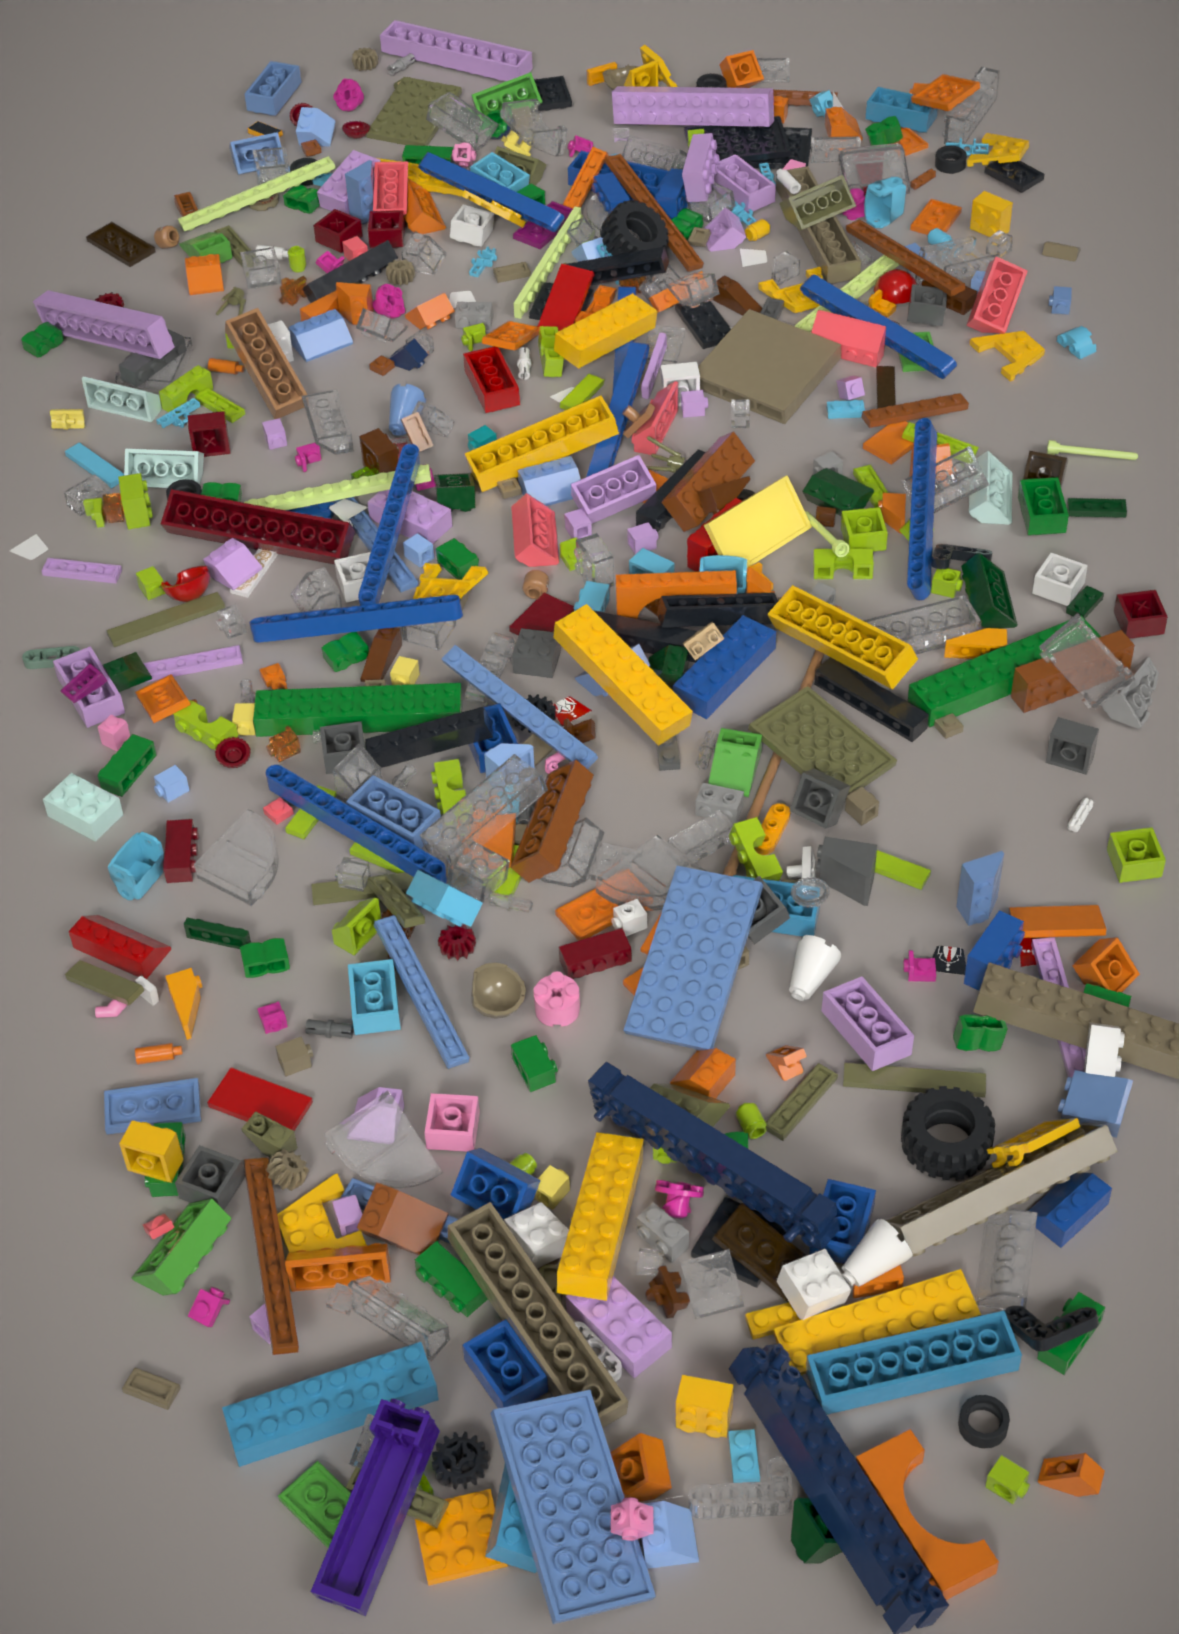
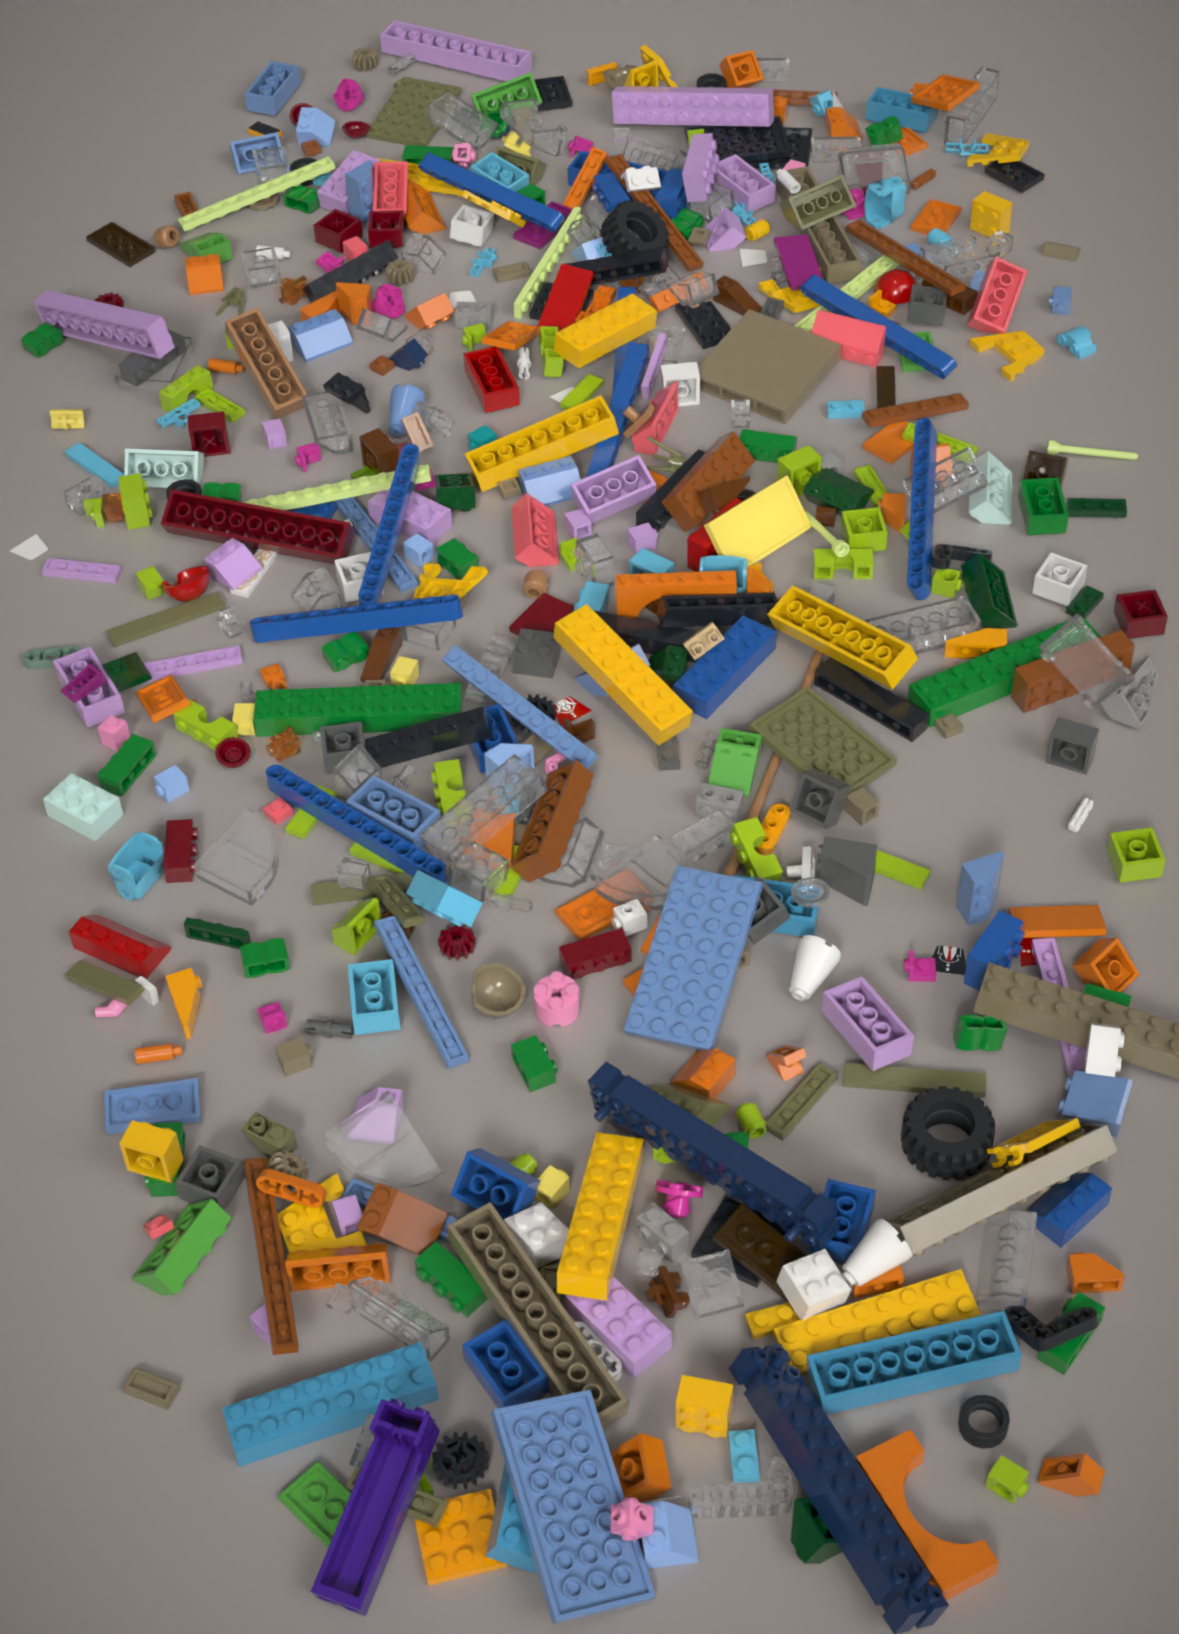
(121, 399): light aqua slope -> none
(208, 1305): dark pink bracket -> none
(236, 243): olive tile -> none
(245, 1094): red tile -> none
(297, 259): lime brick -> none
(306, 1198): none -> orange beam
(346, 509): white sticker -> none
(348, 391): none -> black bracket
(452, 1122): bright pink brick -> none
(641, 179): none -> white bracket
(693, 403): lavender brick -> none
(766, 445): none -> green brick
(796, 259): none -> magenta tile
(799, 467): none -> lime brick
(850, 387): lavender brick -> none
(950, 166): black tyre -> none
(1092, 1274): none -> orange slope

